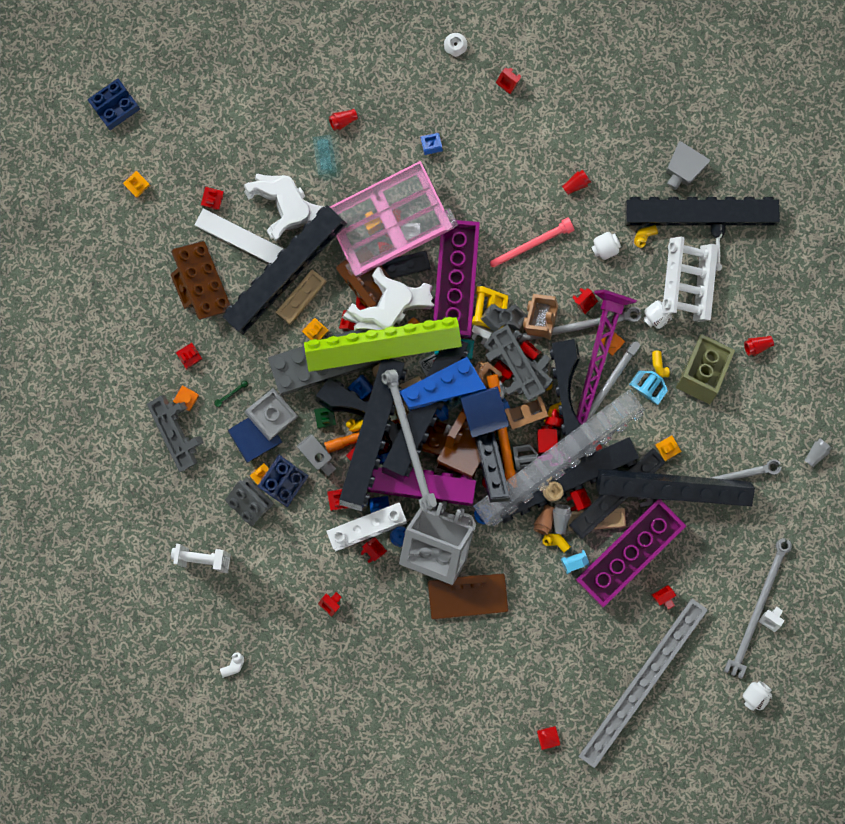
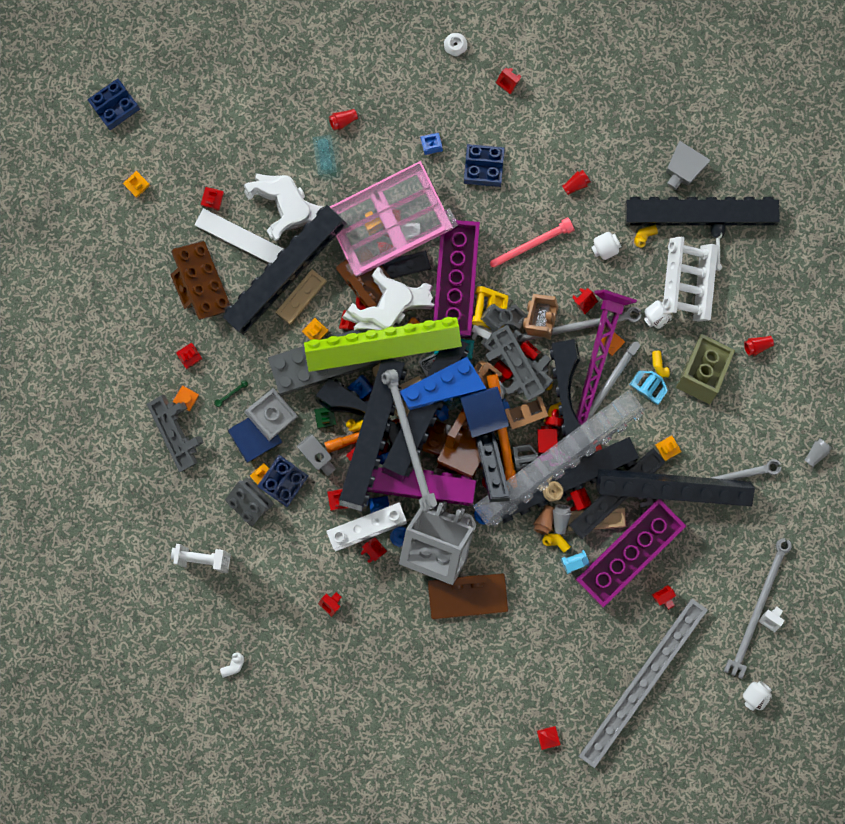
(484, 165): none -> dark blue slope

